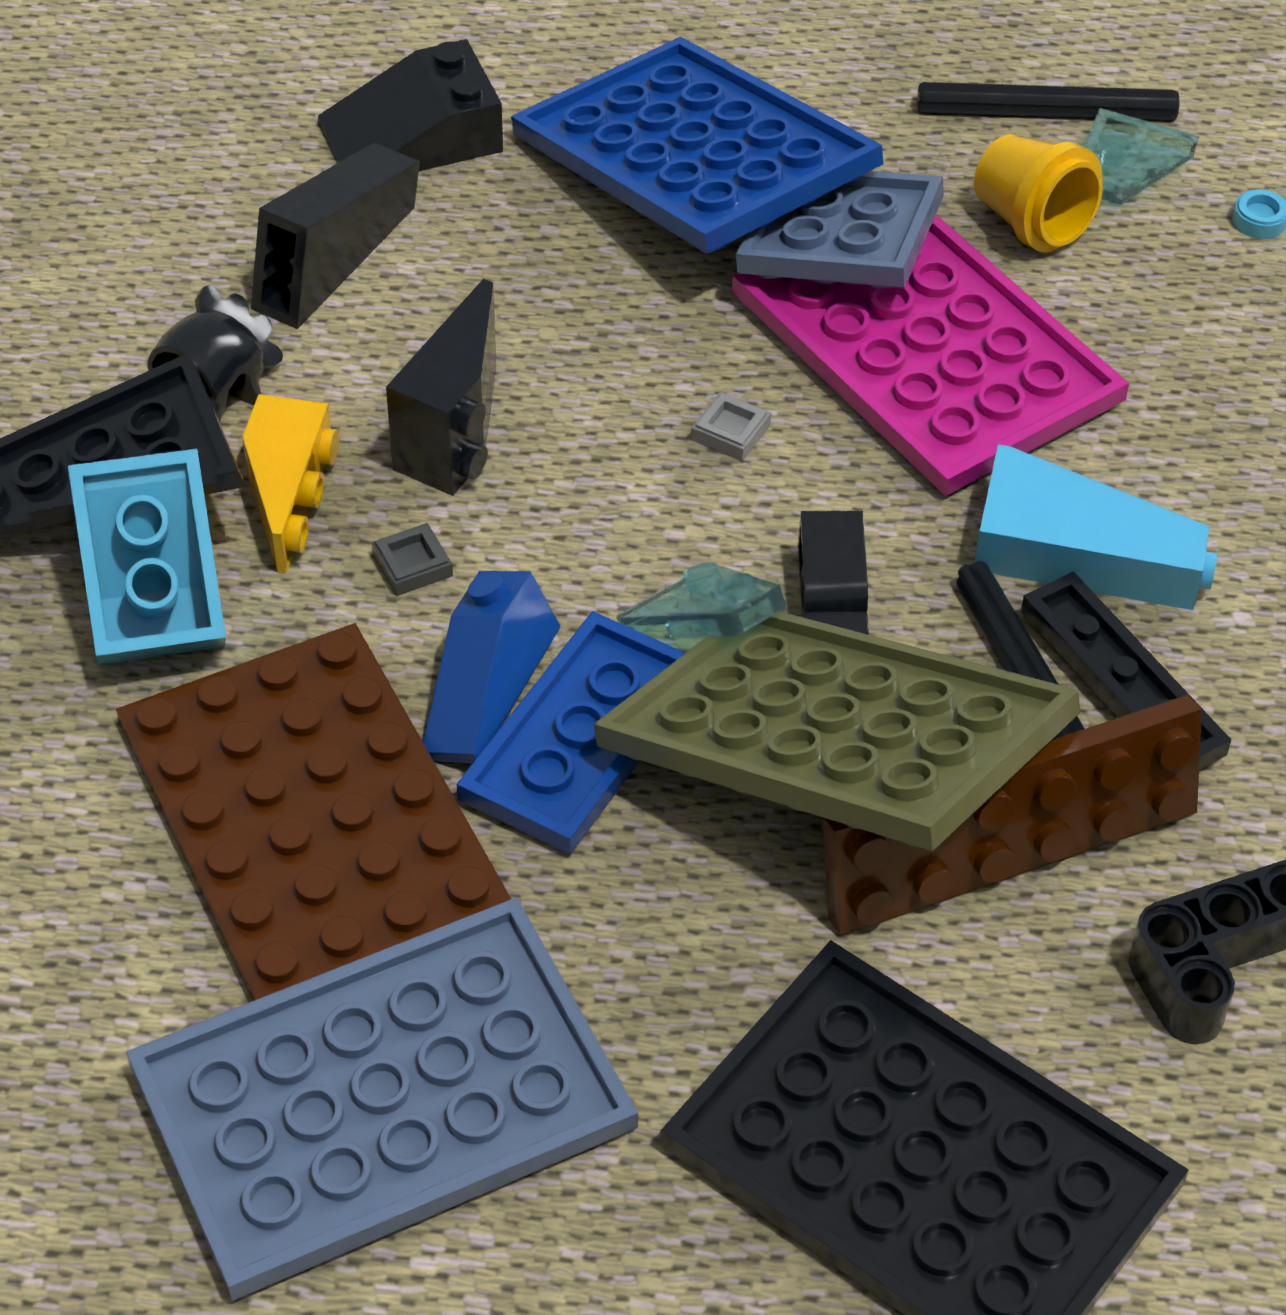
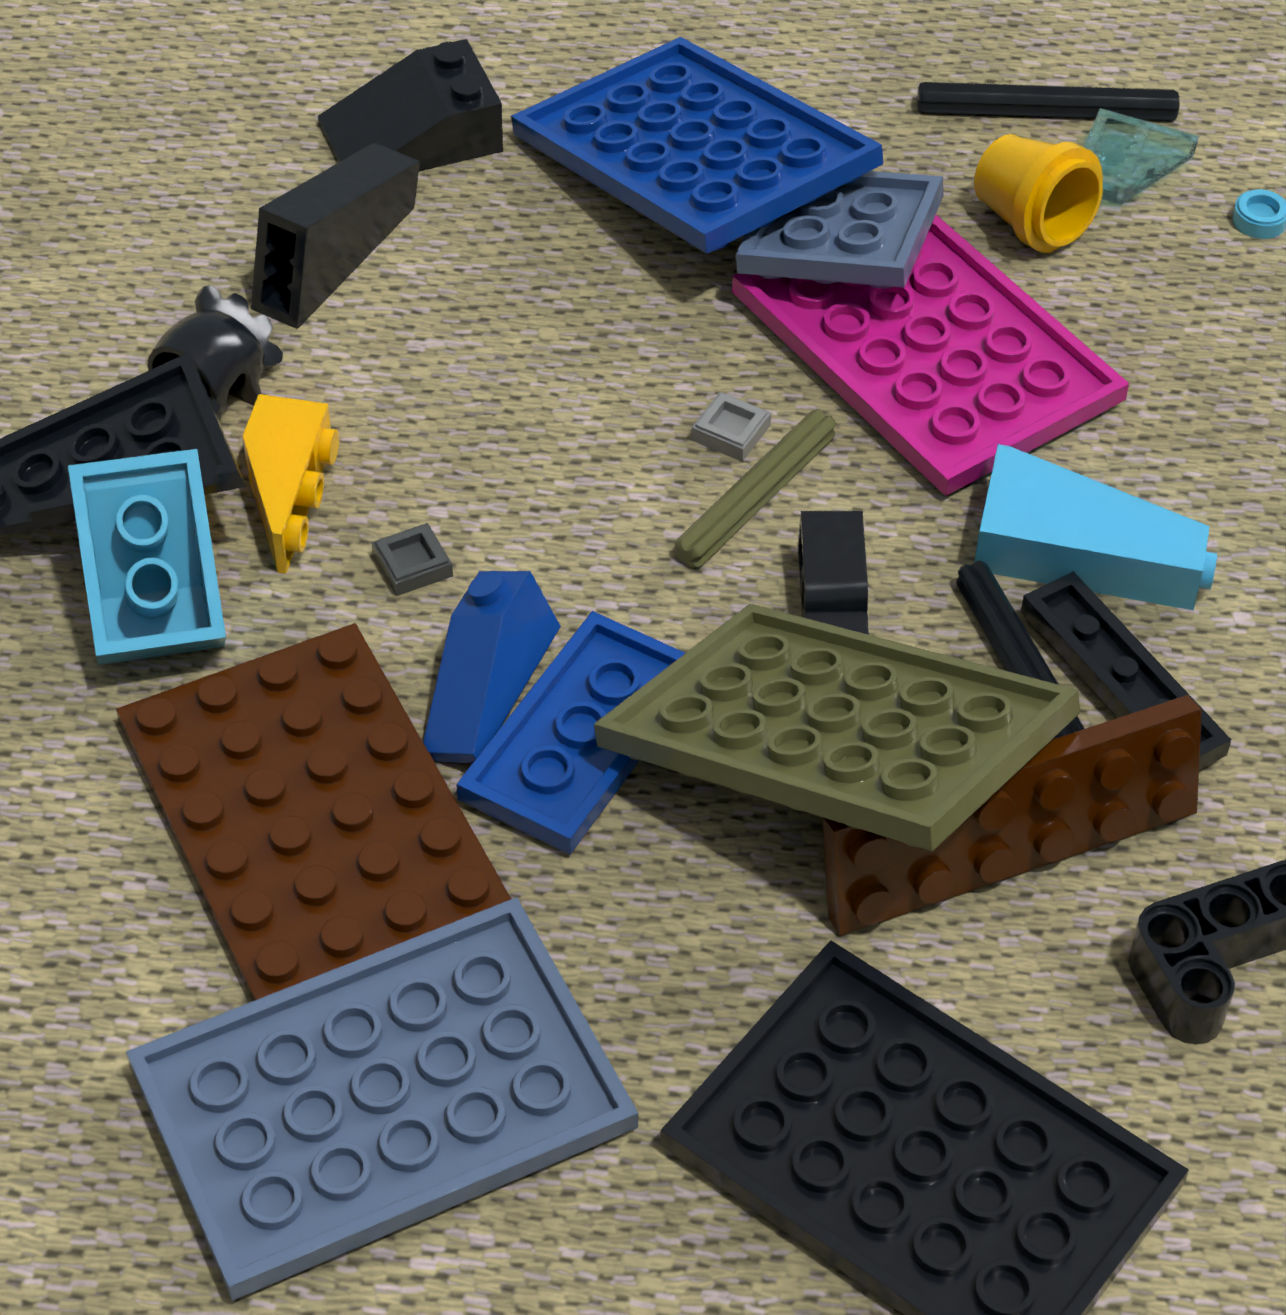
(445, 398): black slope -> none
(707, 602): clear light blue wing -> none
(754, 489): none -> olive axle

